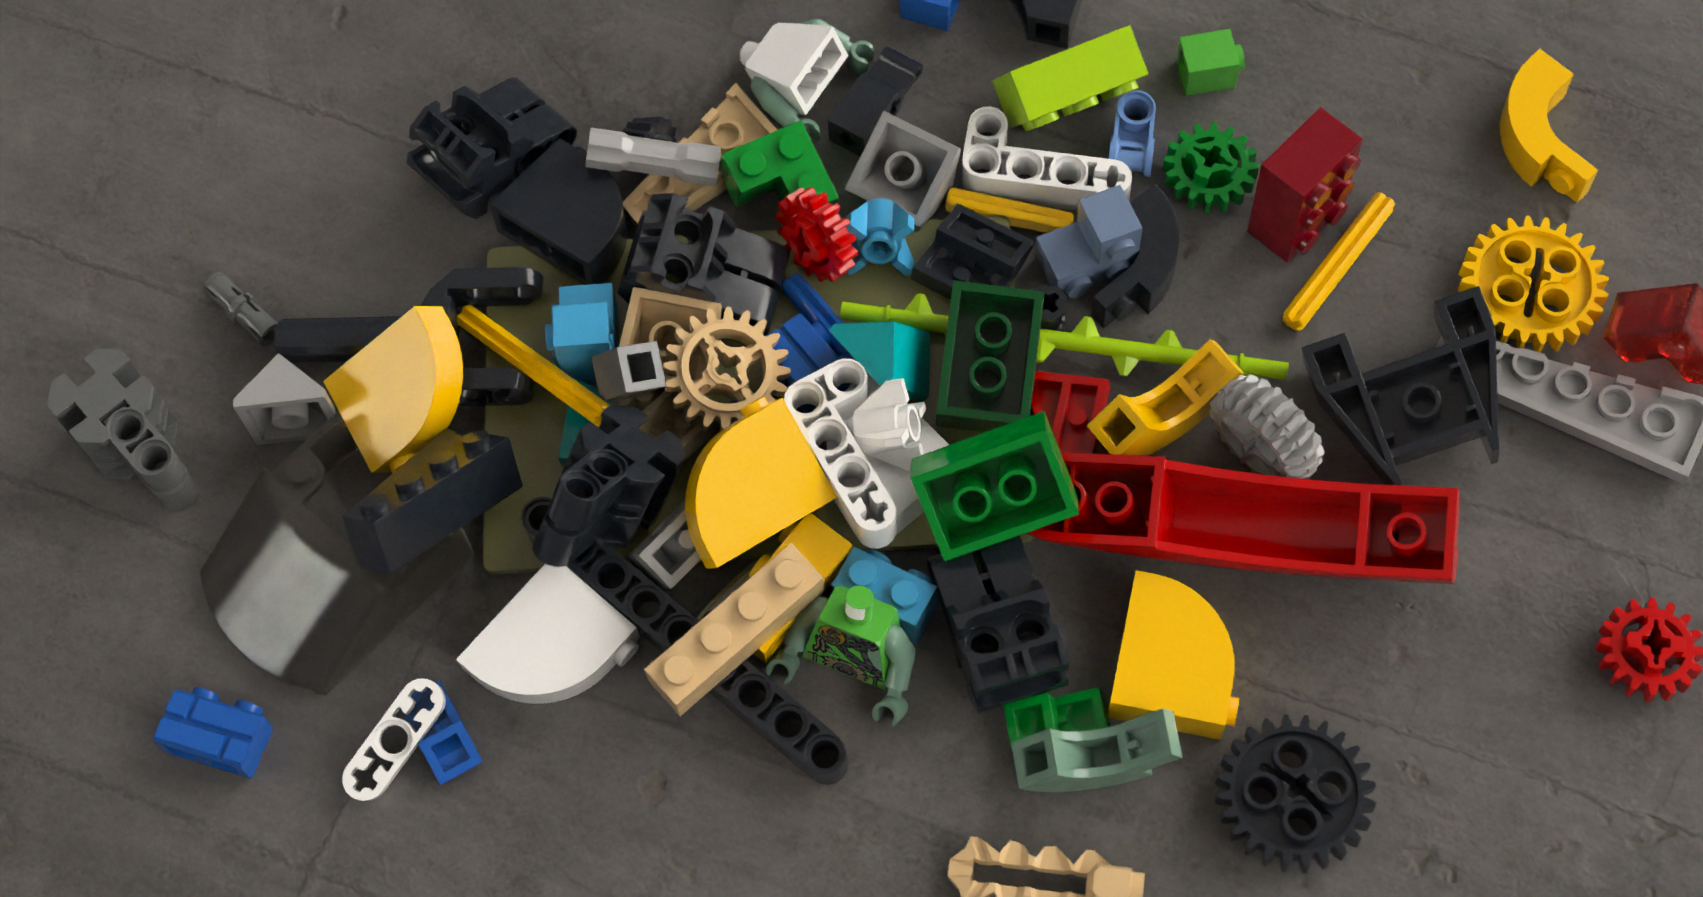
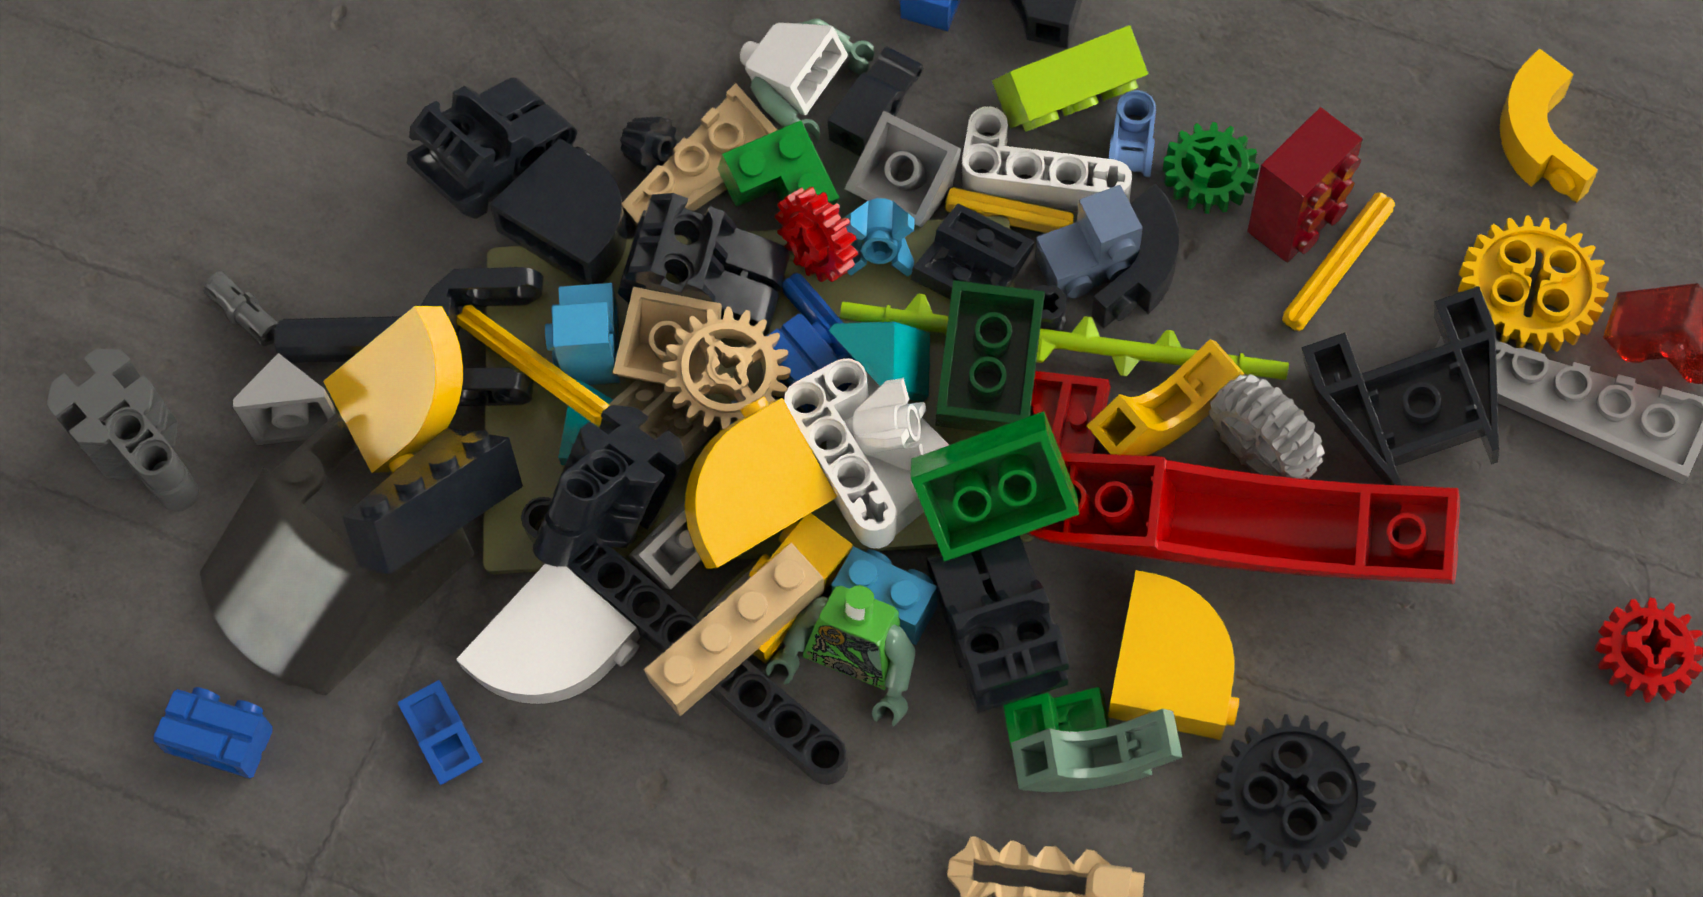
(382, 775): white beam -> none
(621, 152): light grey axle -> none
(628, 371): dark grey brick -> none
(1209, 62): bright green brick -> none

